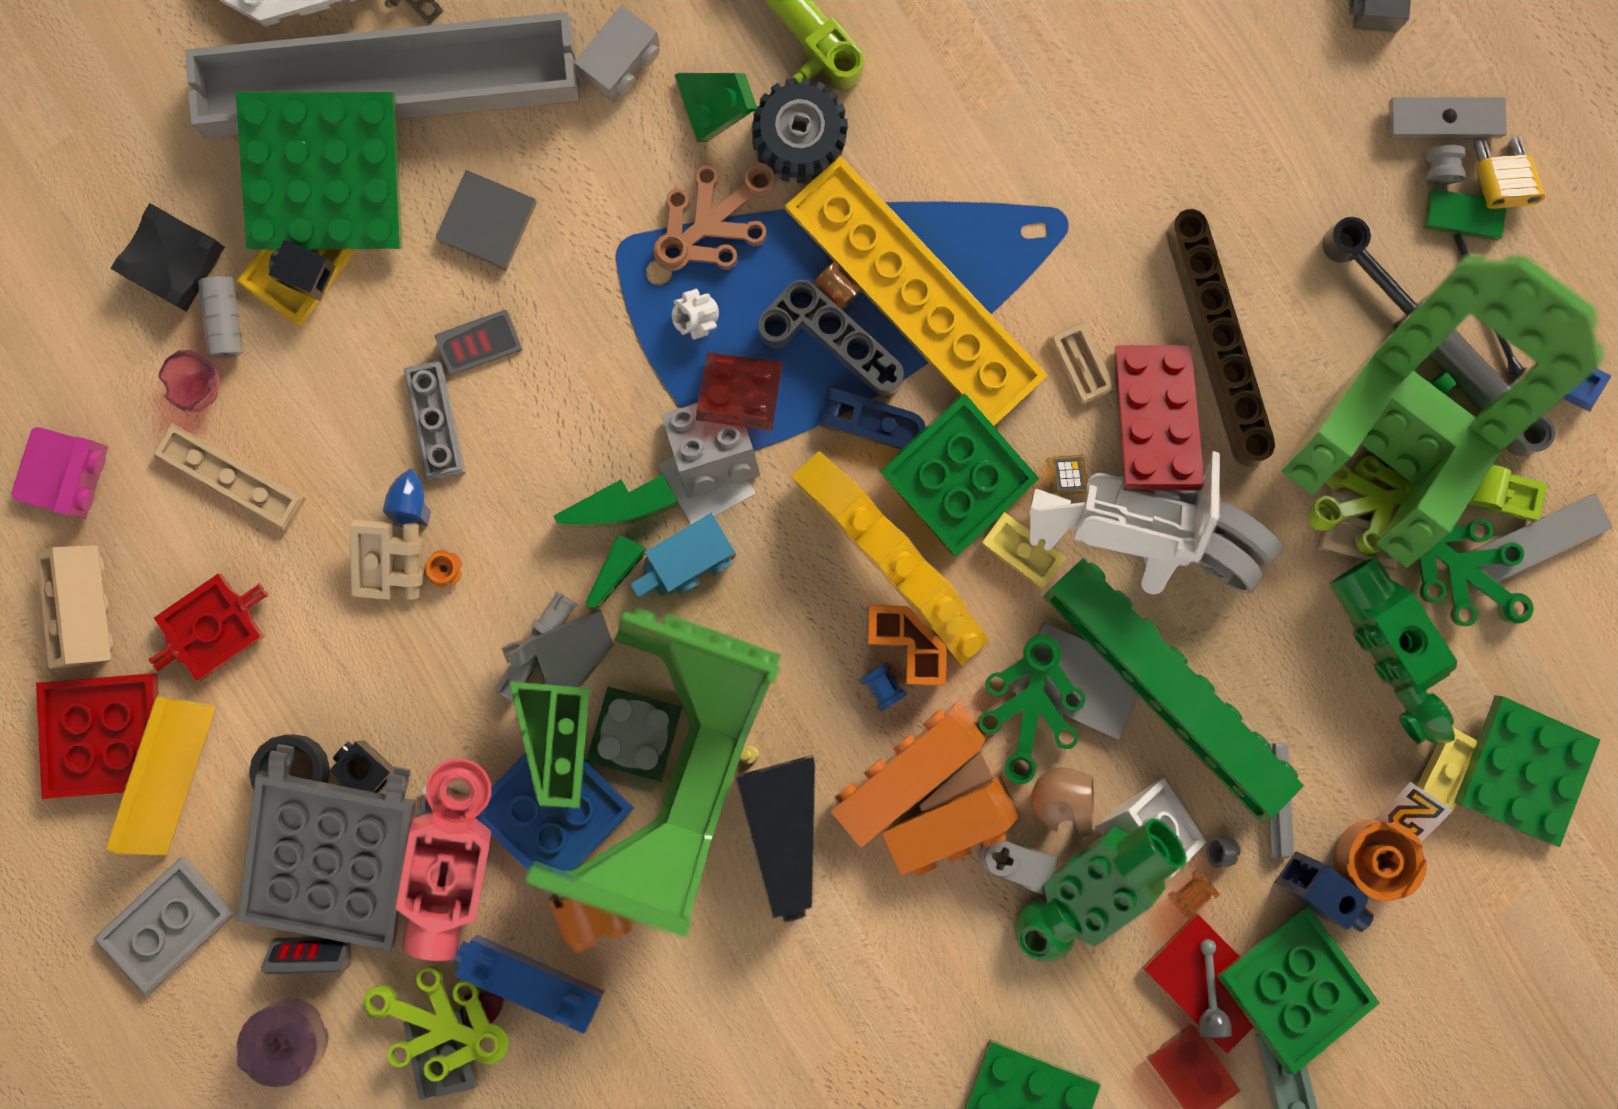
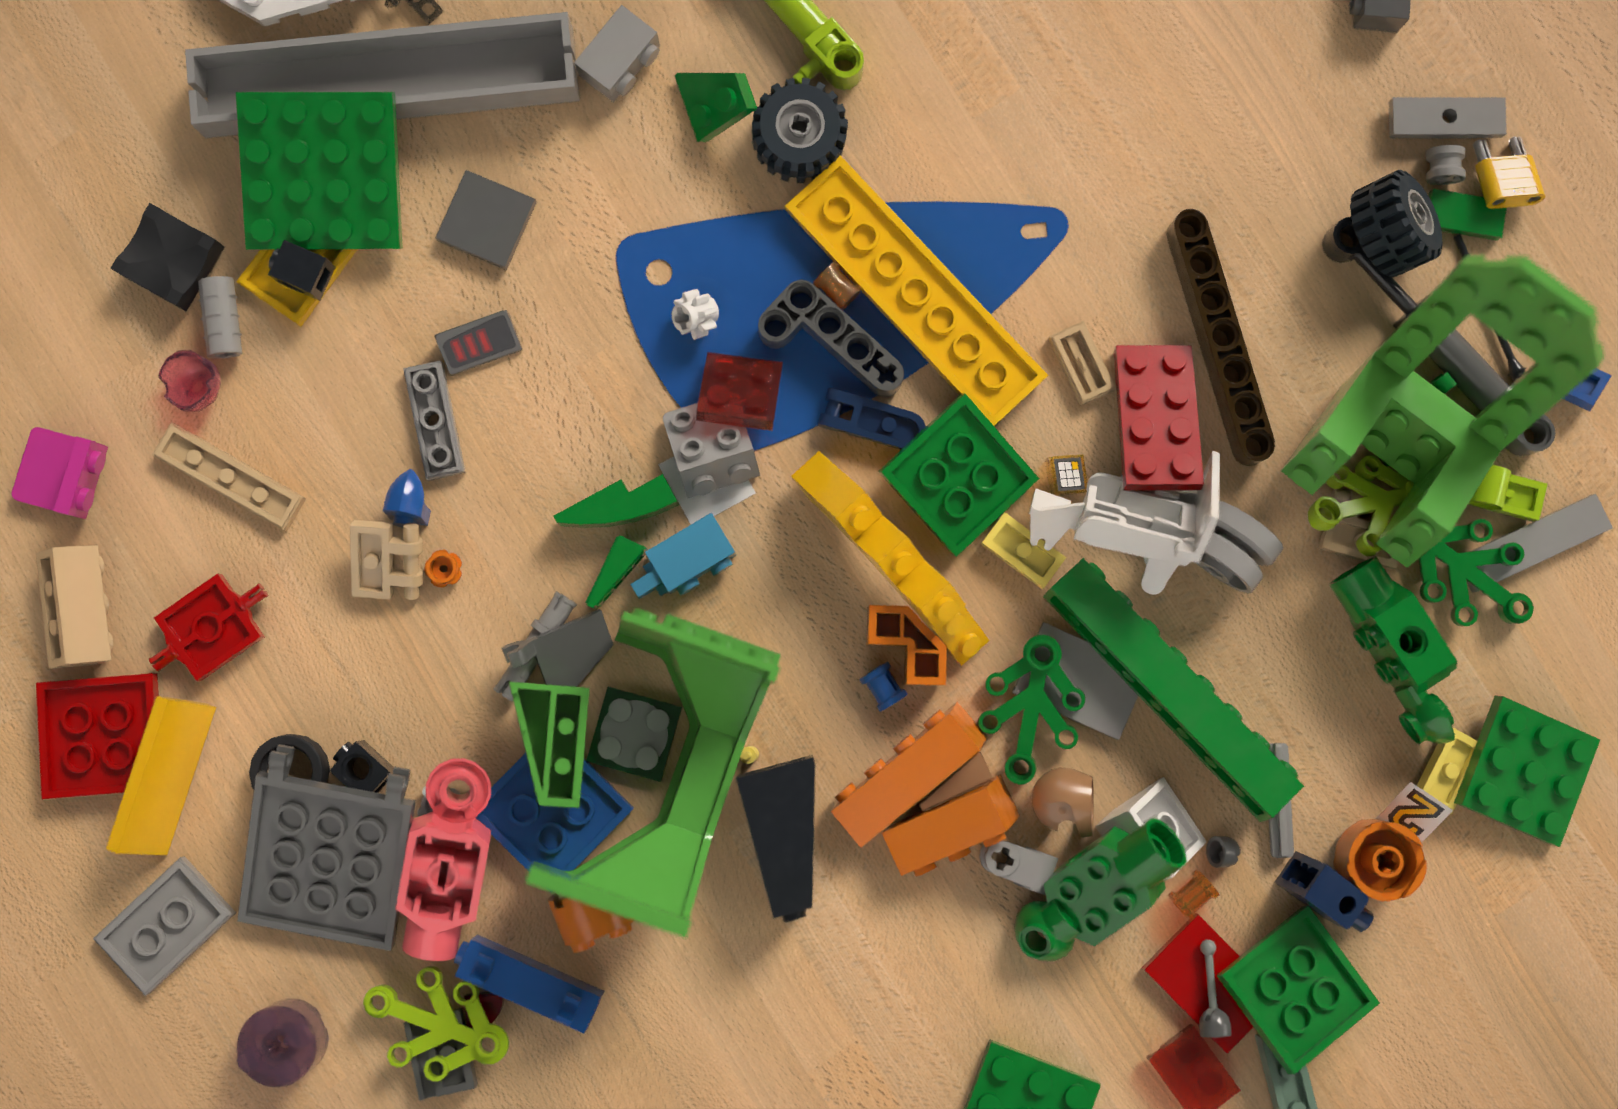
(306, 956): slope -> none
(710, 222): nougat plant -> none
(1396, 223): none -> black wheel

